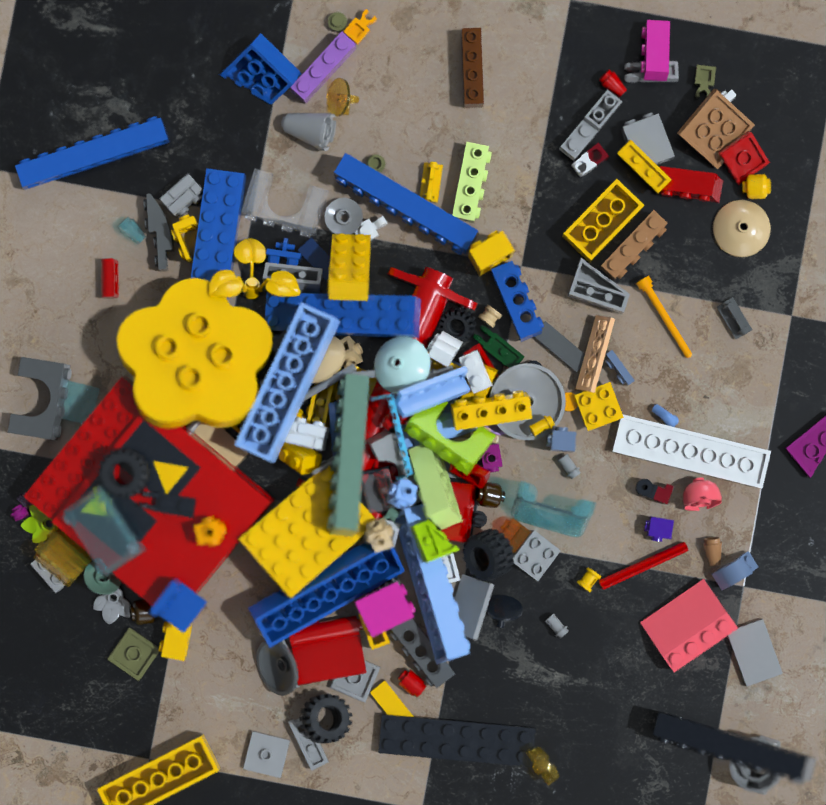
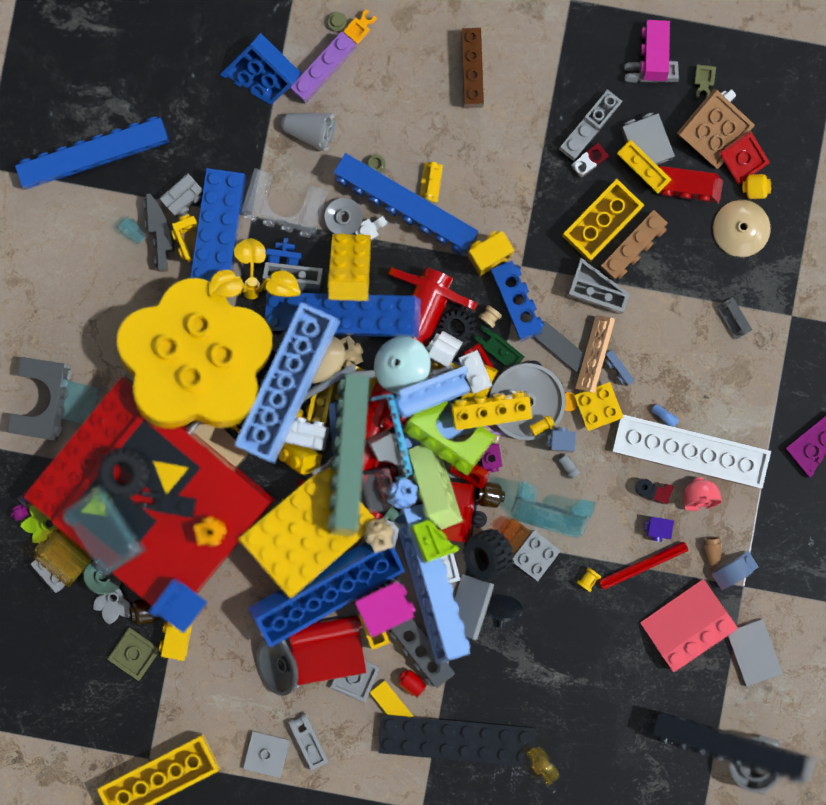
(109, 278): red brick -> none
(316, 257): dark blue tile -> none
(339, 97): clear yellow shield -> none
(340, 716): black tyre -> none
(470, 182): yellowish green brick -> none
(556, 625): light grey pin -> none
(613, 83): red cone -> none
(645, 285): light orange piece -> none

